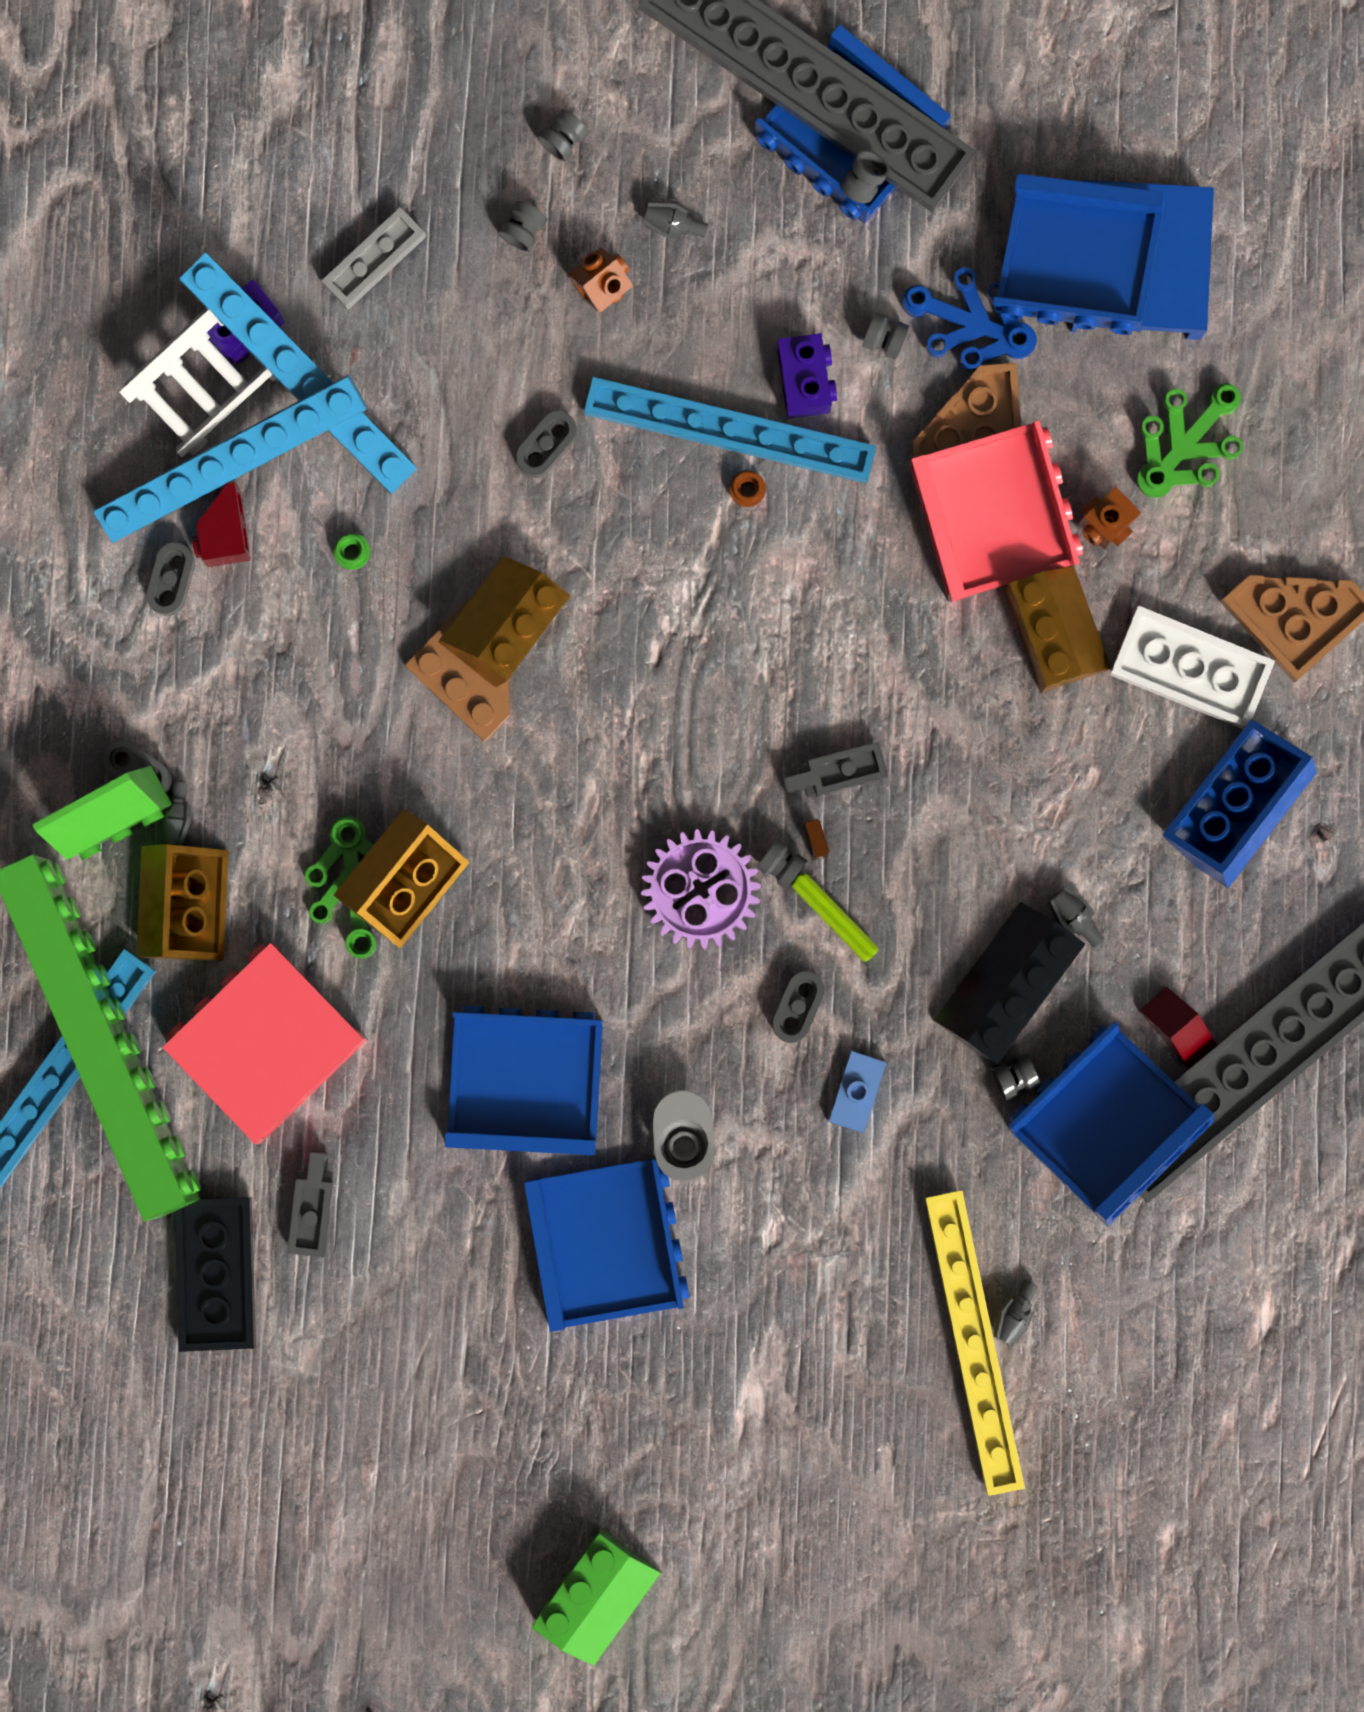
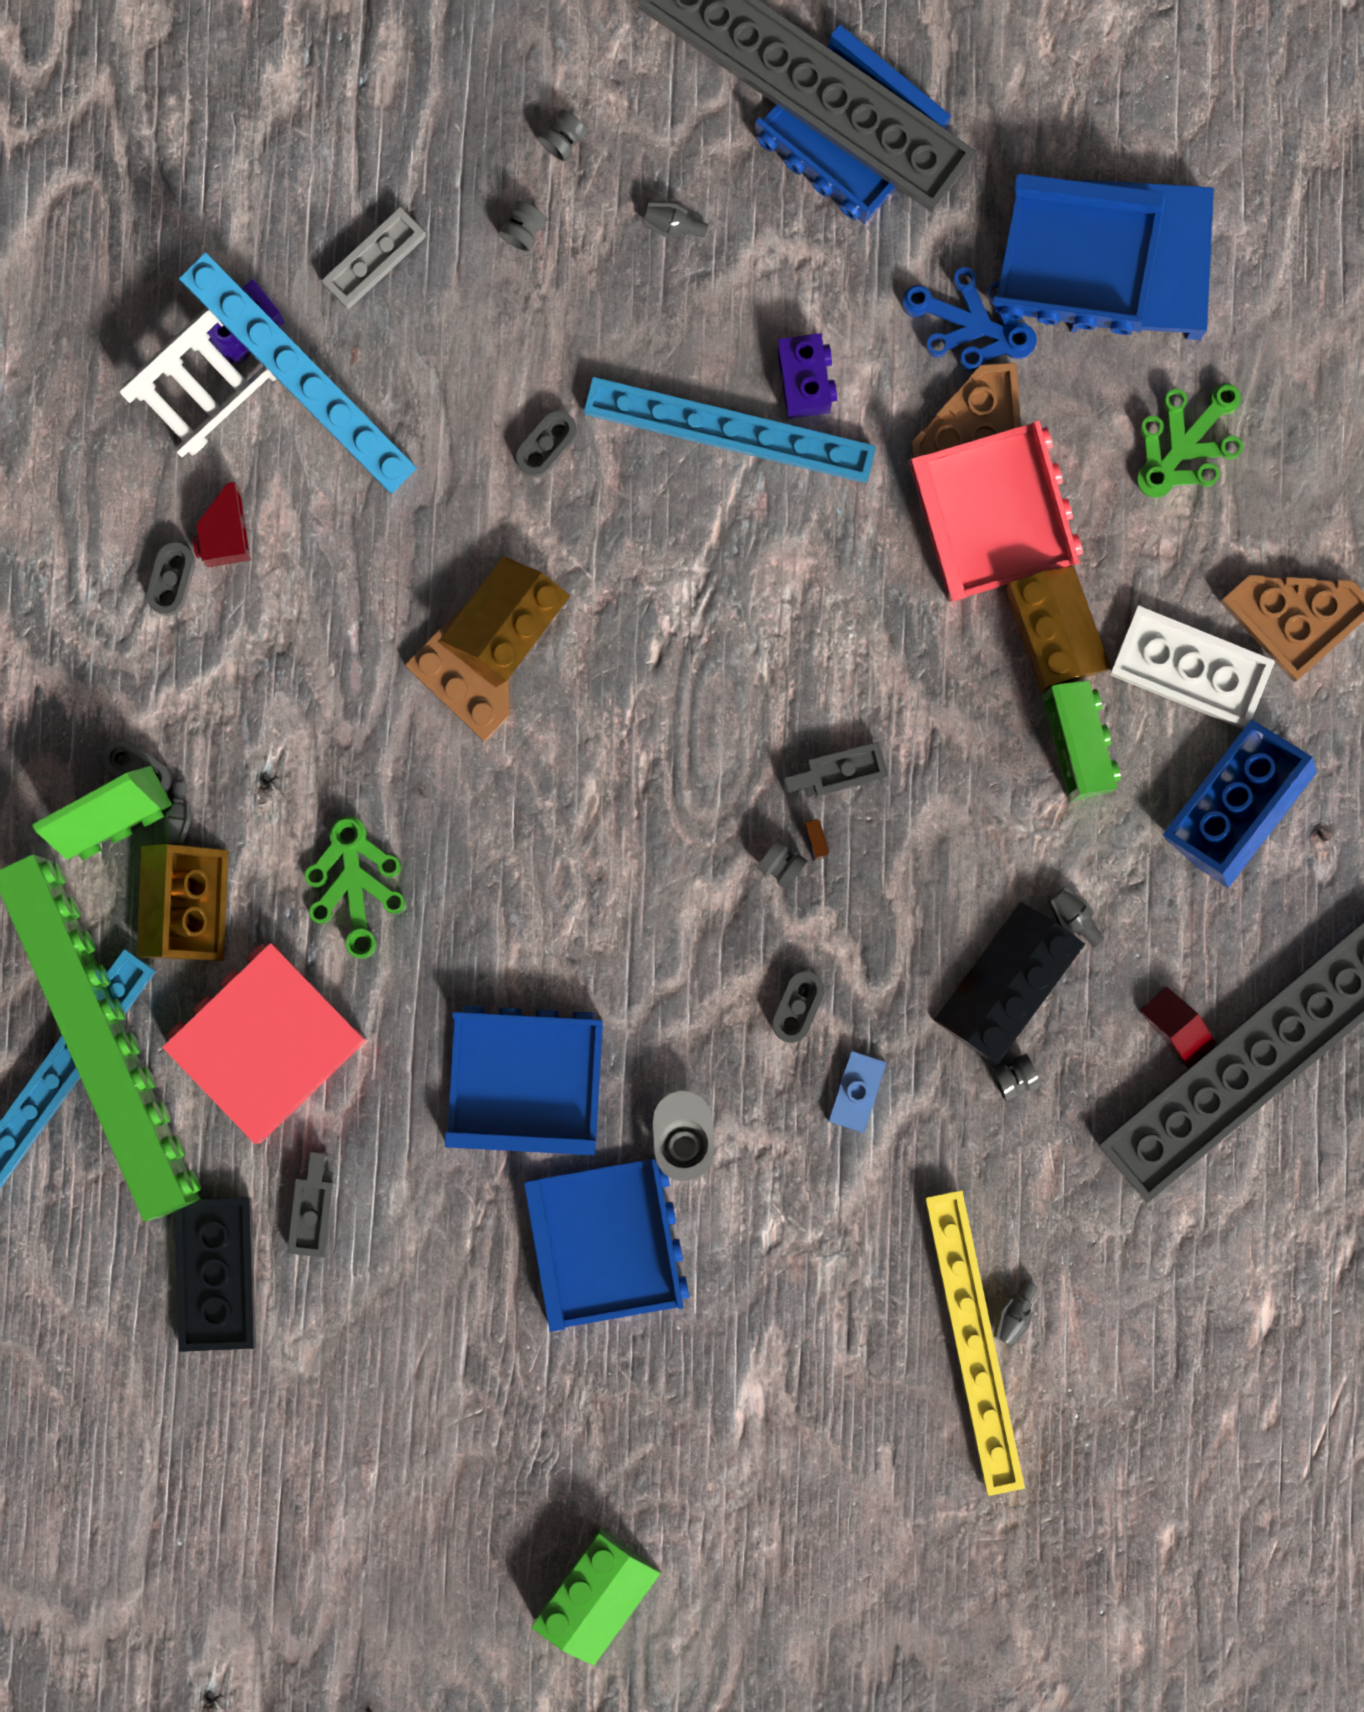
(230, 458): dark azure plate -> none
(349, 540): bright green plate -> none
(402, 878): pearl gold slope -> none
(601, 279): dark orange brick -> none
(719, 917): lavender gear -> none
(751, 478): dark orange plate -> none
(834, 917): lime axle -> none
(866, 174): dark grey wheel -> none
(878, 331): dark grey wheel -> none
(1080, 740): none -> bright green slope
(1109, 1123): blue panel -> none
(1114, 508): dark orange brick -> none

